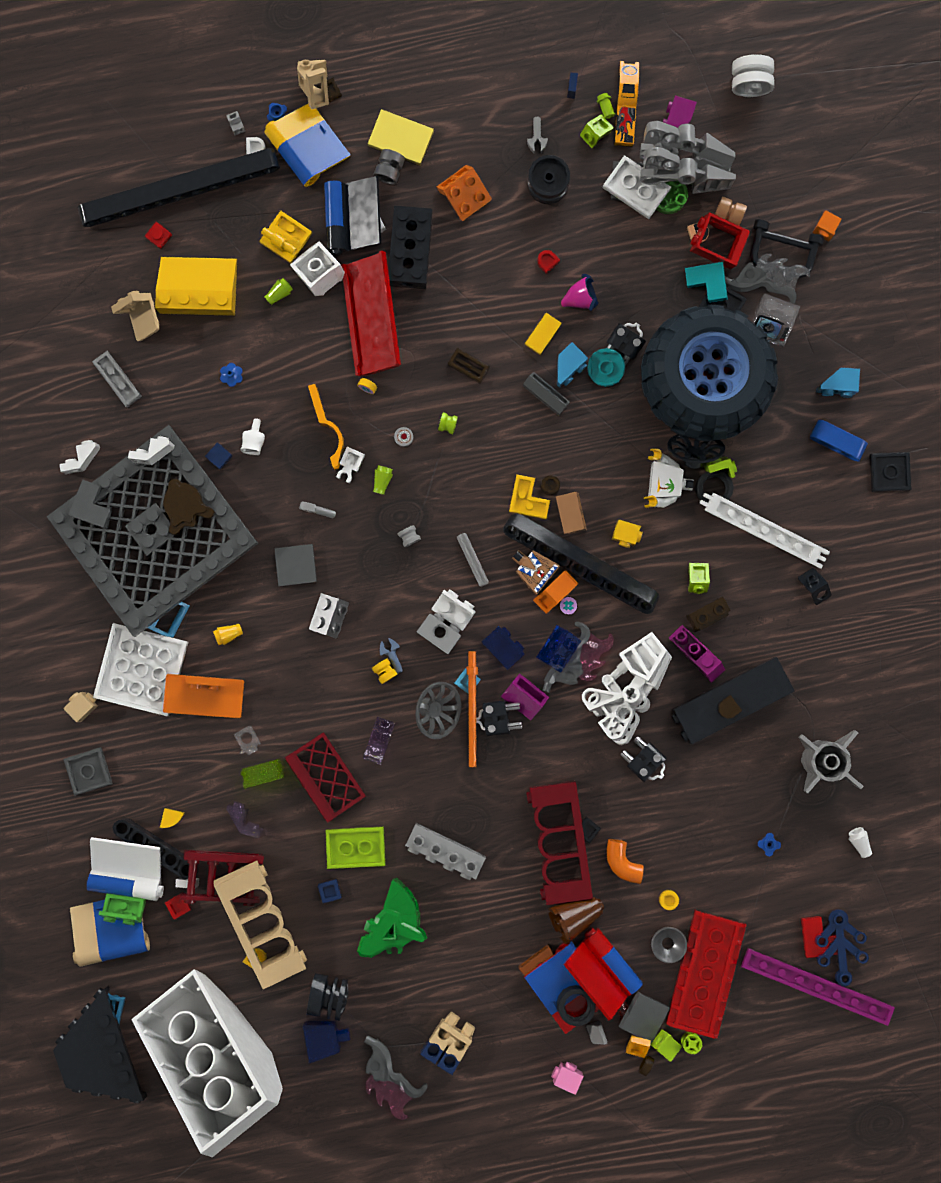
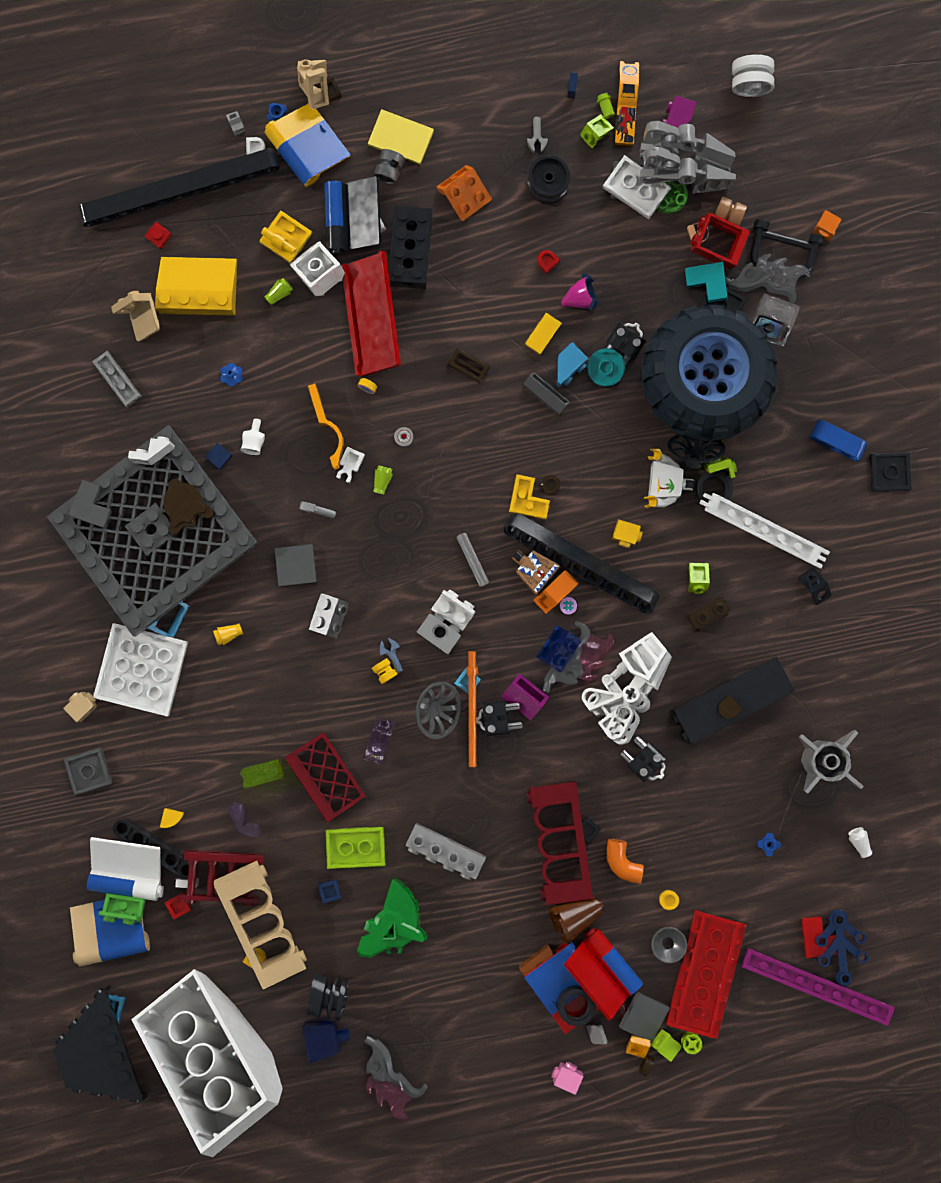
(85, 453): white slope -> none
(203, 696): orange bracket -> none
(250, 747): clear bracket -> none
(409, 536): light grey wheel -> none
(448, 423): lime wheel -> none
(448, 1036): tan hips -> none
(503, 647): clear blue bracket -> none
(571, 513): medium nougat hinge -> none
(697, 653): magenta slope -> none
(843, 382): dark azure slope -> none

